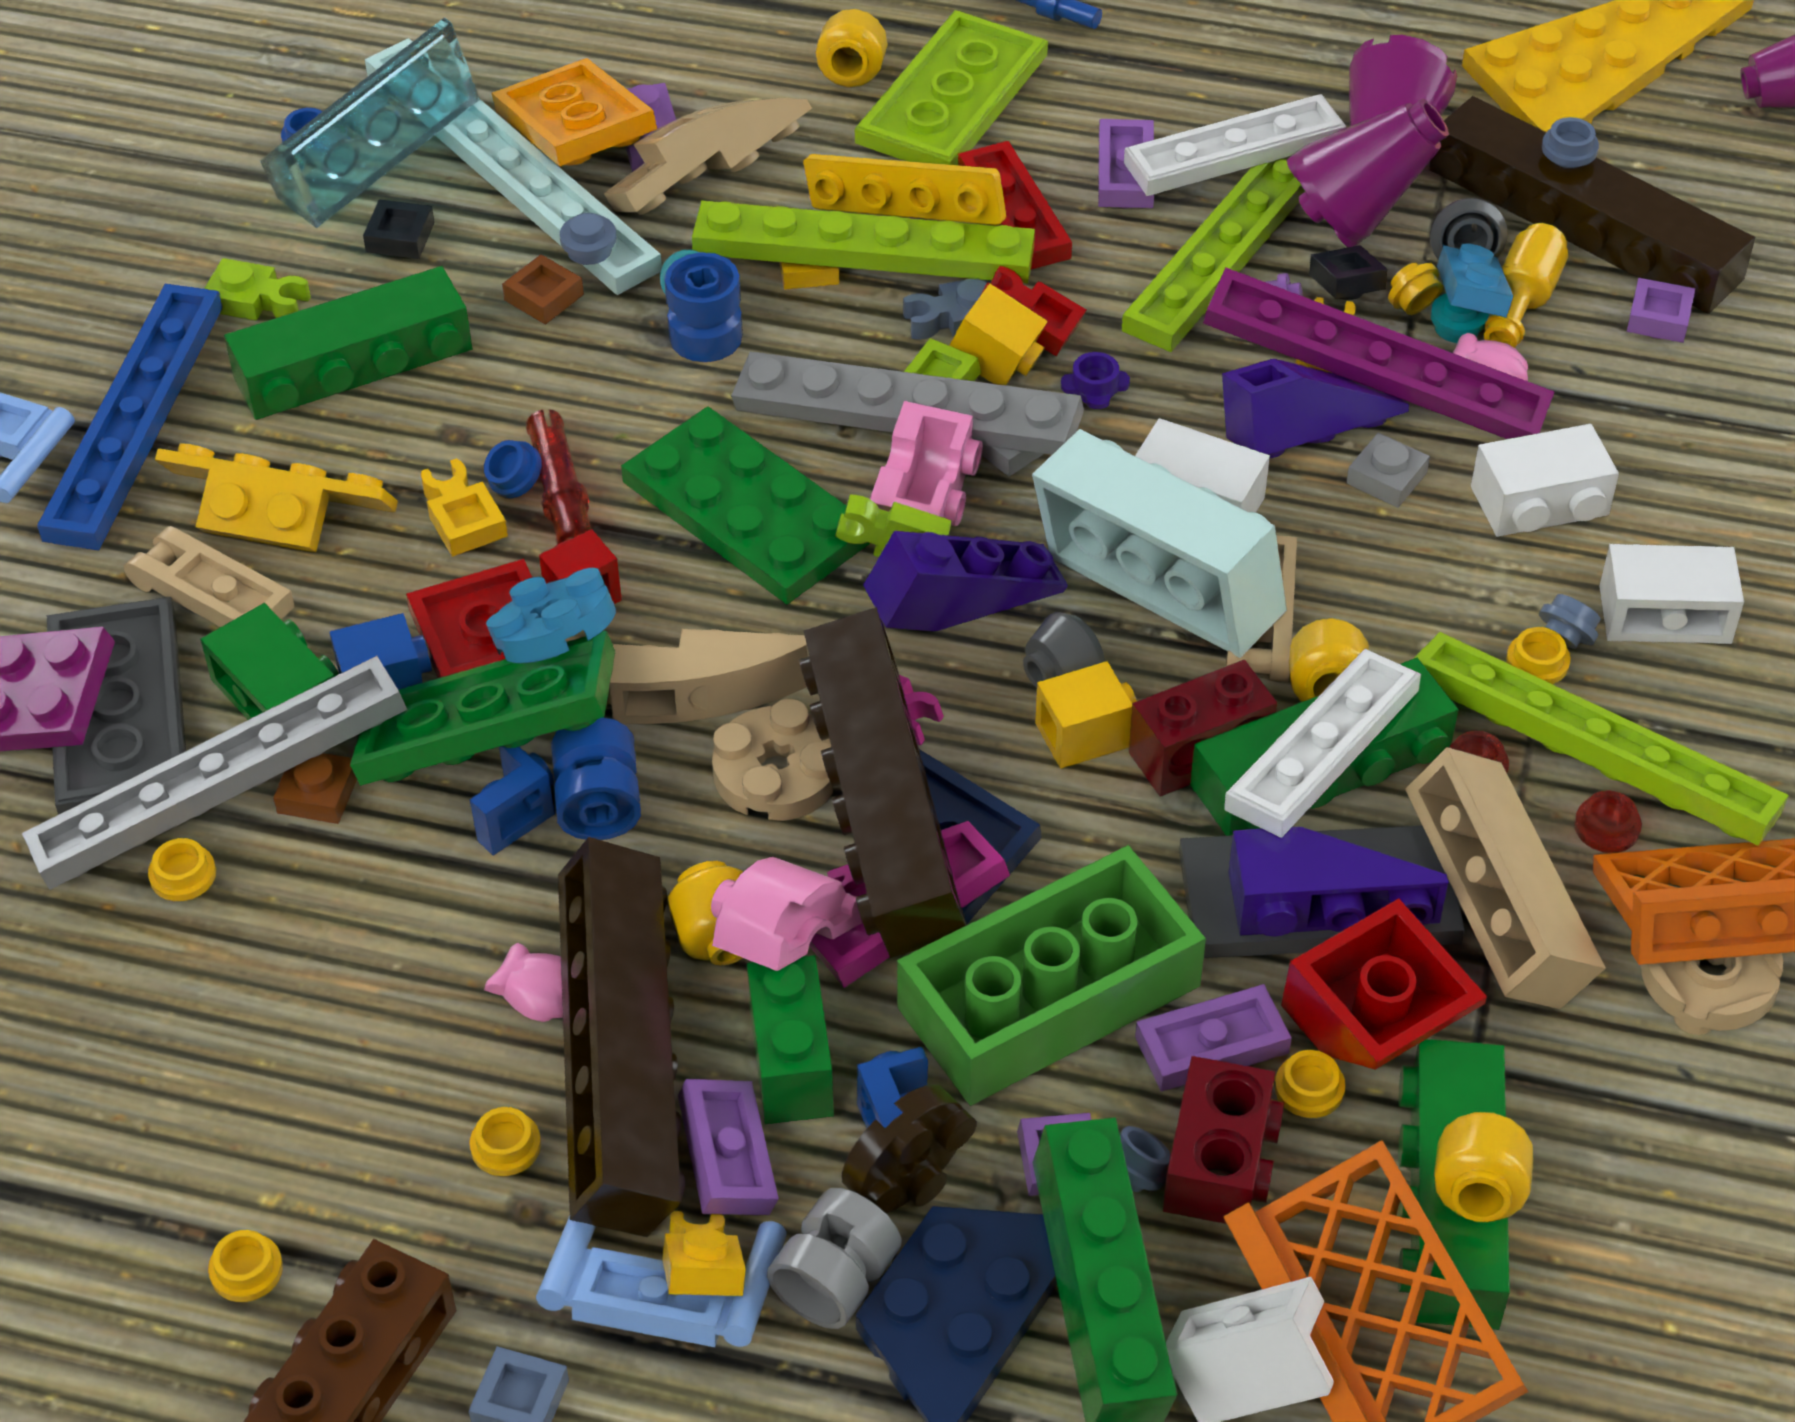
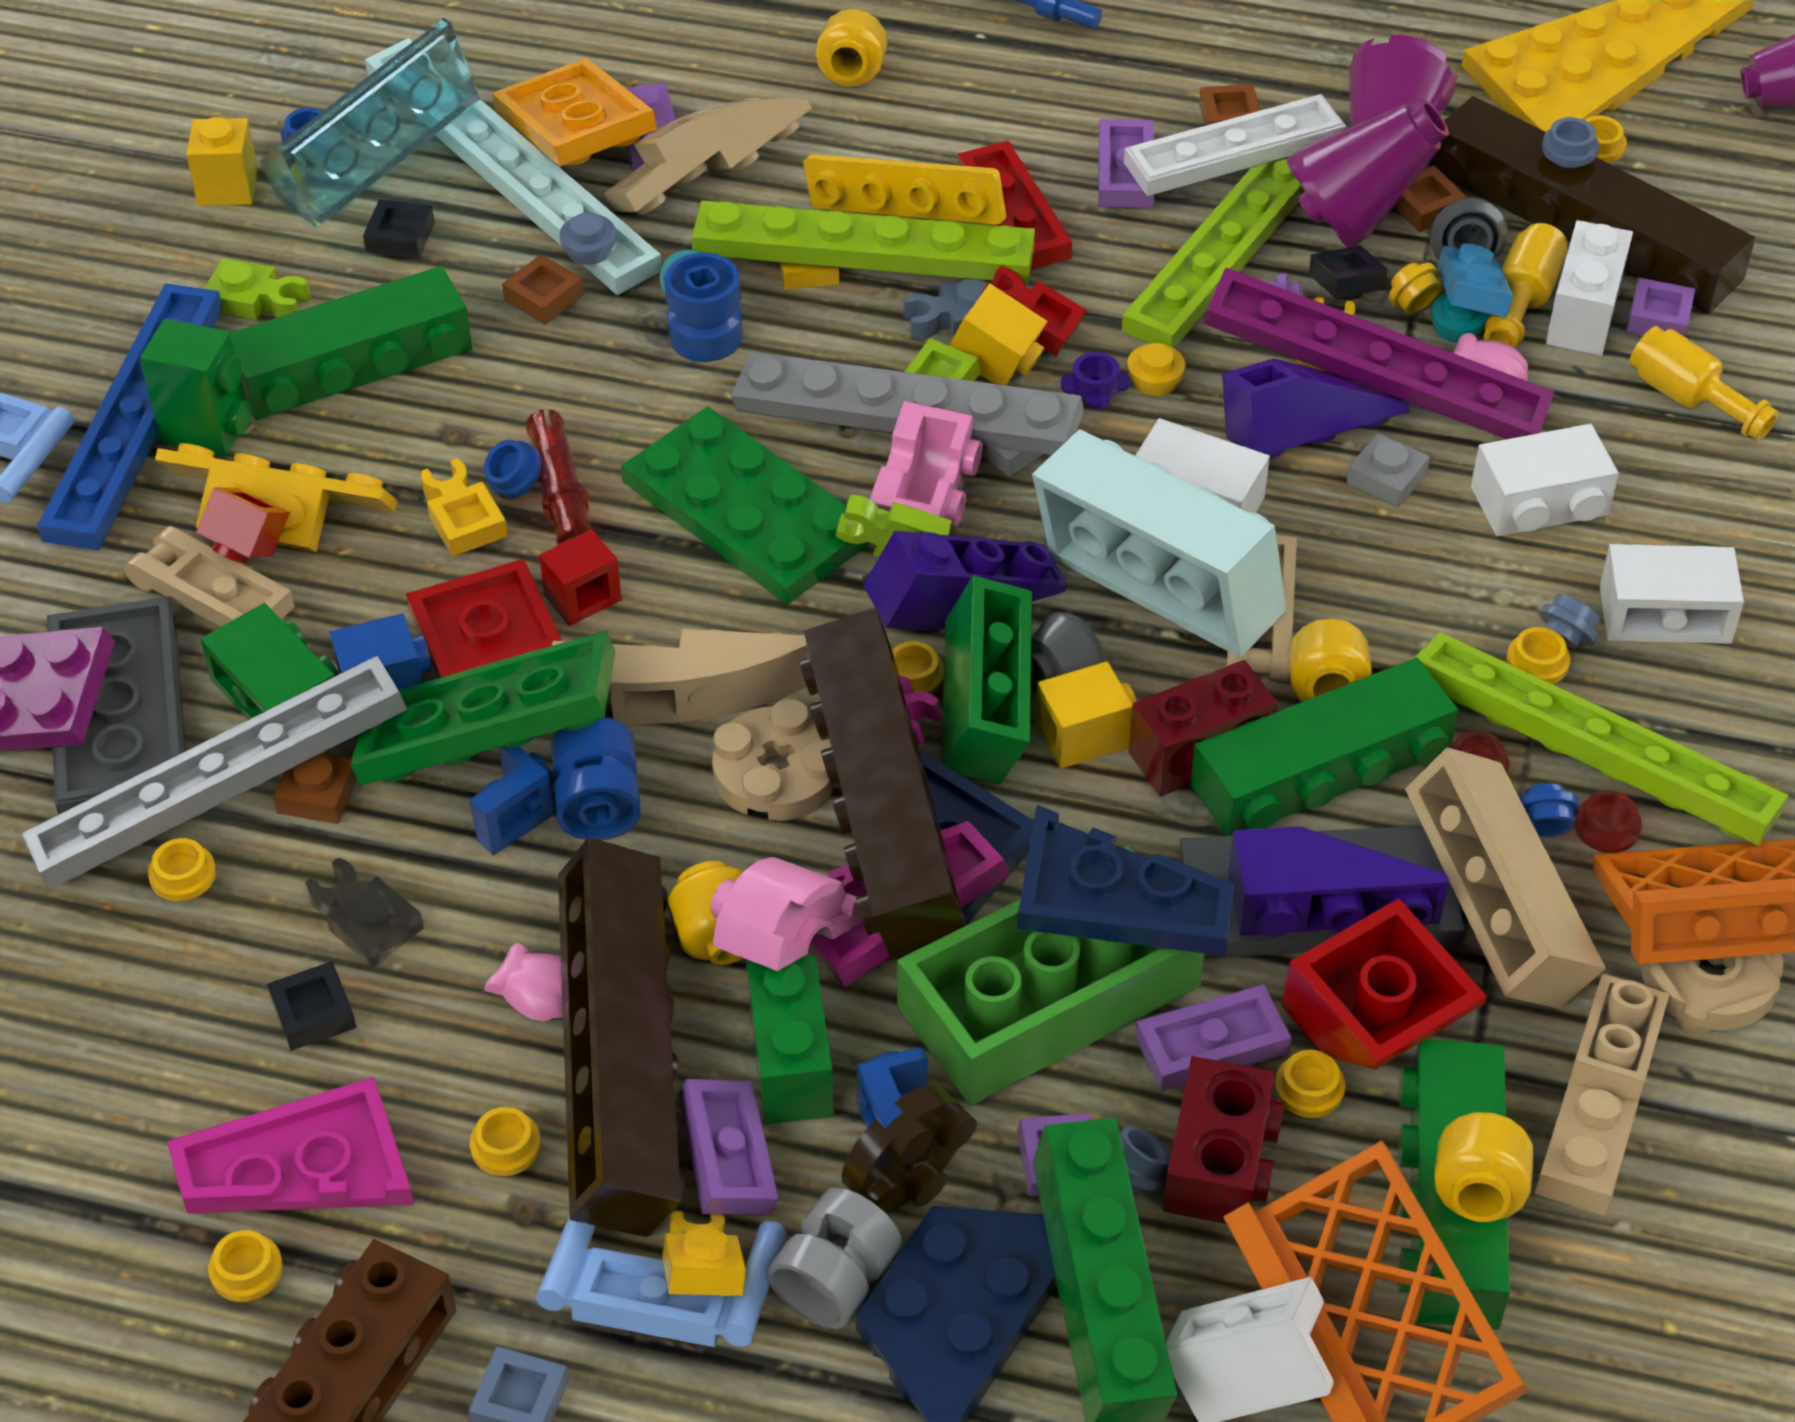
(195, 386): none -> green brick
(222, 161): none -> yellow brick
(241, 524): none -> plate
(295, 1156): none -> dark pink wing
(311, 1005): none -> black plate
(365, 918): none -> clear smoke plate
(546, 614): dark azure plate -> none
(921, 665): none -> yellow plate
(951, 91): lime plate -> none
(987, 680): none -> green brick
(1107, 893): none -> dark blue wing
(1155, 368): none -> yellow plate
(1227, 102): none -> dark orange plate
(1322, 743): white tile -> none
(1427, 197): none -> dark orange plate
(1550, 809): none -> blue plate
(1589, 287): none -> white brick
(1602, 1095): none -> tan slope
(1610, 138): none -> yellow plate
(1679, 365): none -> yellow piece

